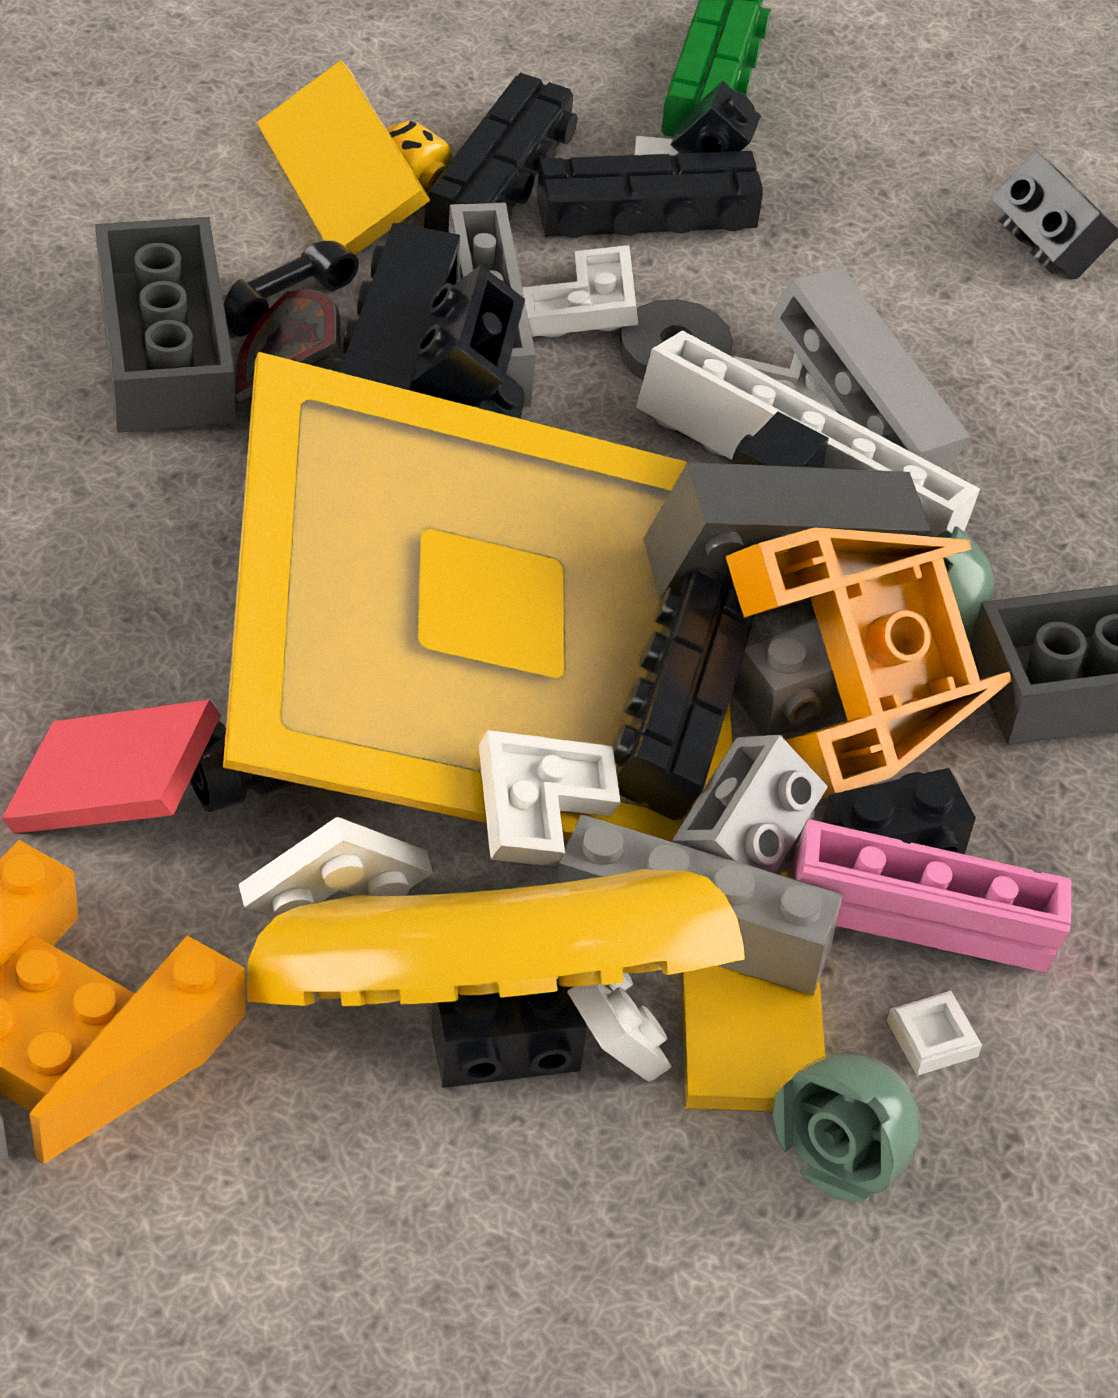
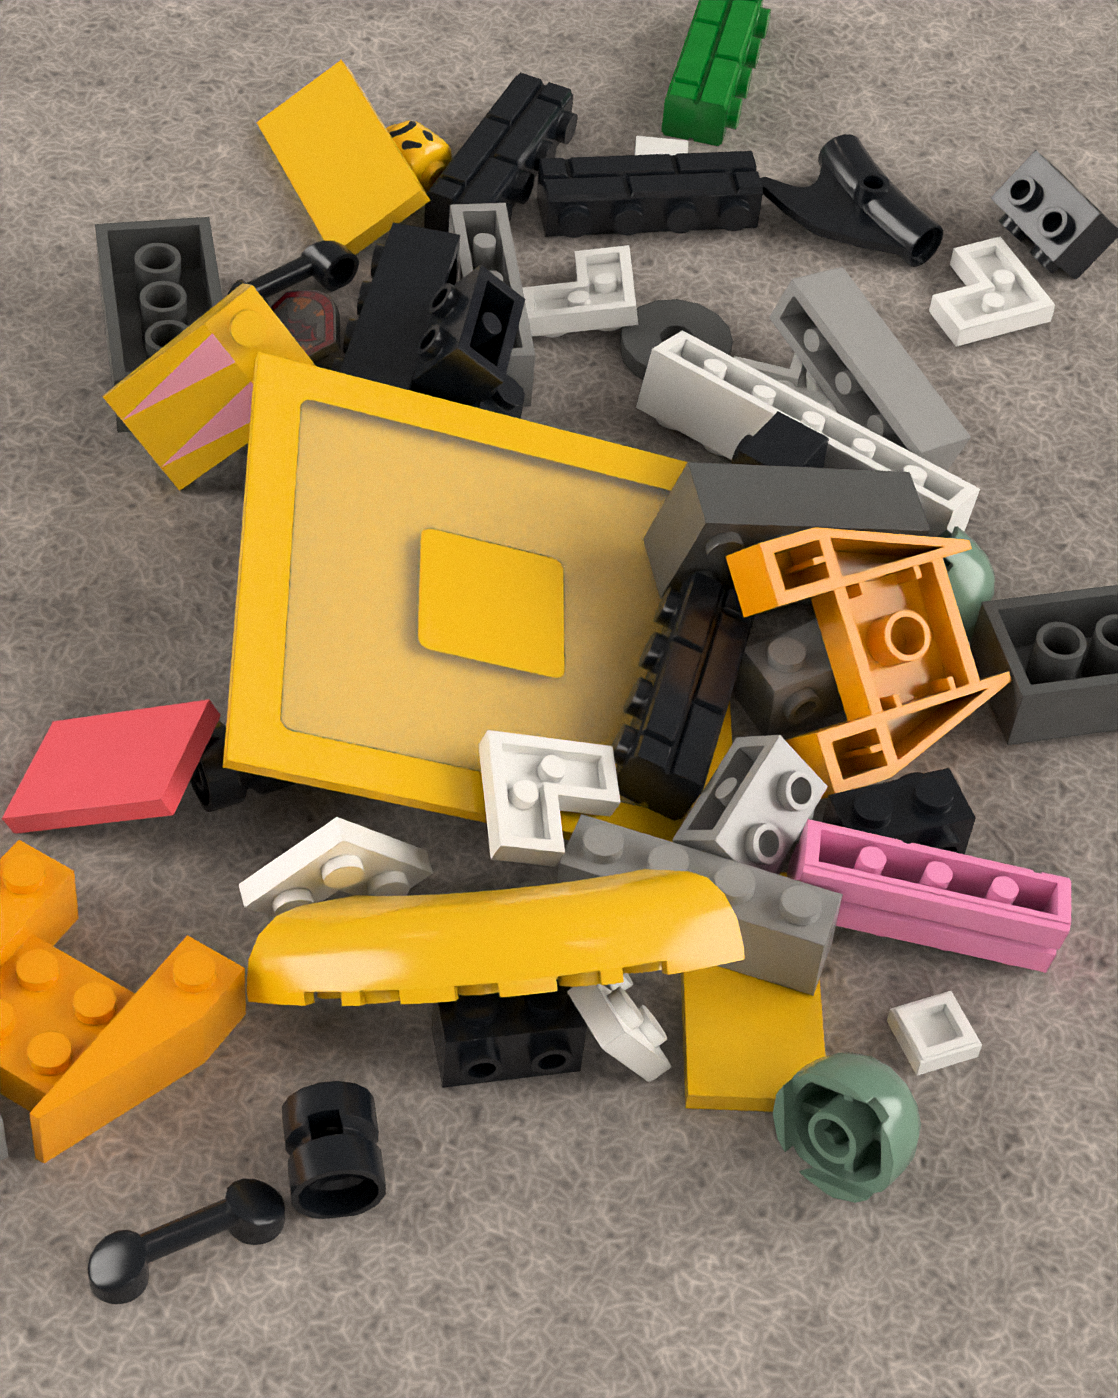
(123, 1256): none -> black bar
(196, 392): none -> yellow slope
(333, 1150): none -> black wheel
(717, 123): black brick -> none
(857, 205): none -> black pin
(996, 298): none -> white plate

